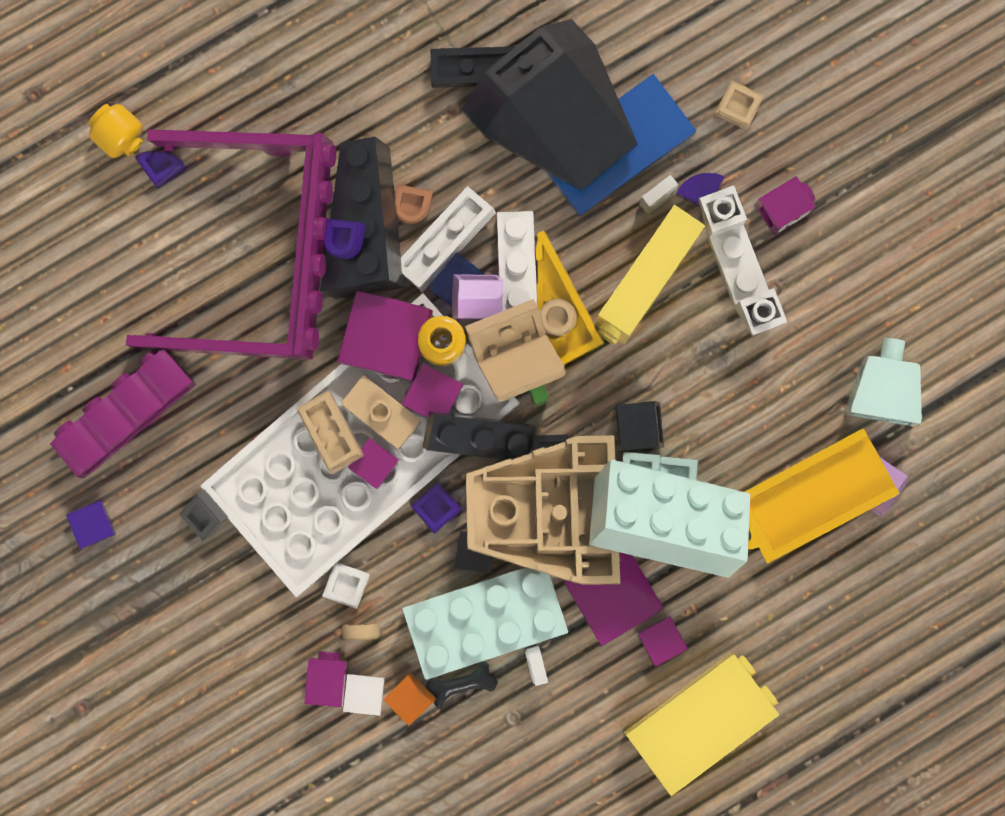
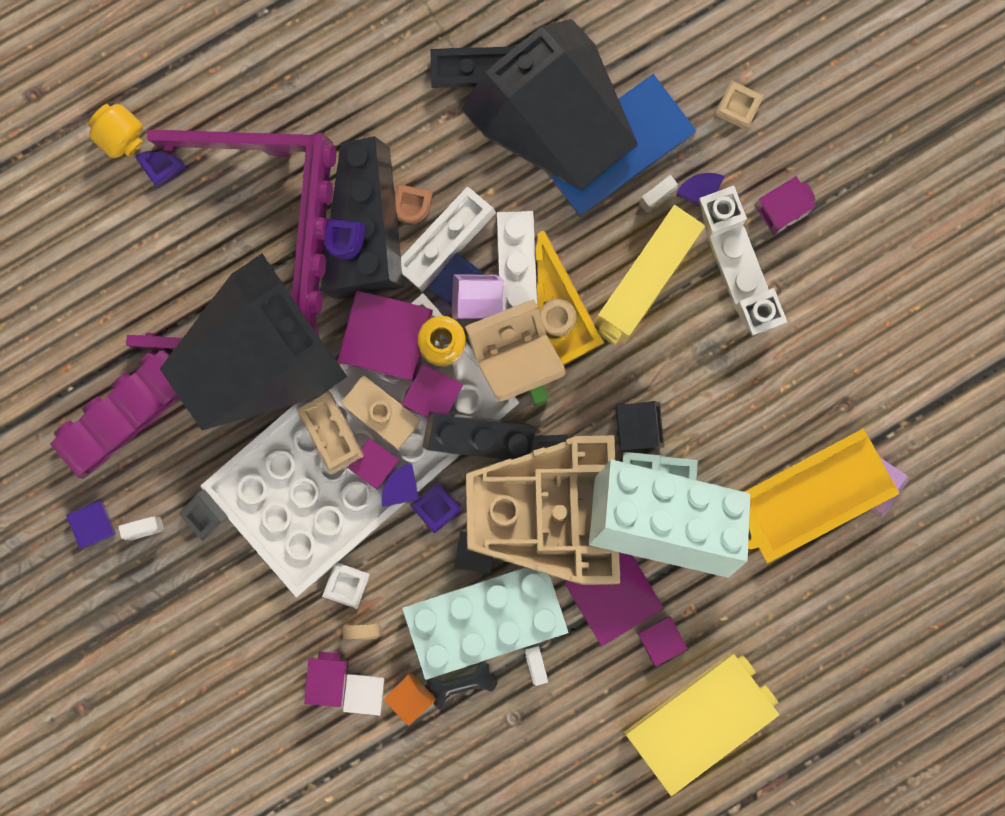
(141, 528): none -> white tile
(249, 352): none -> black wedge
(400, 487): none -> dark purple tile
(887, 387): light aqua torso -> none

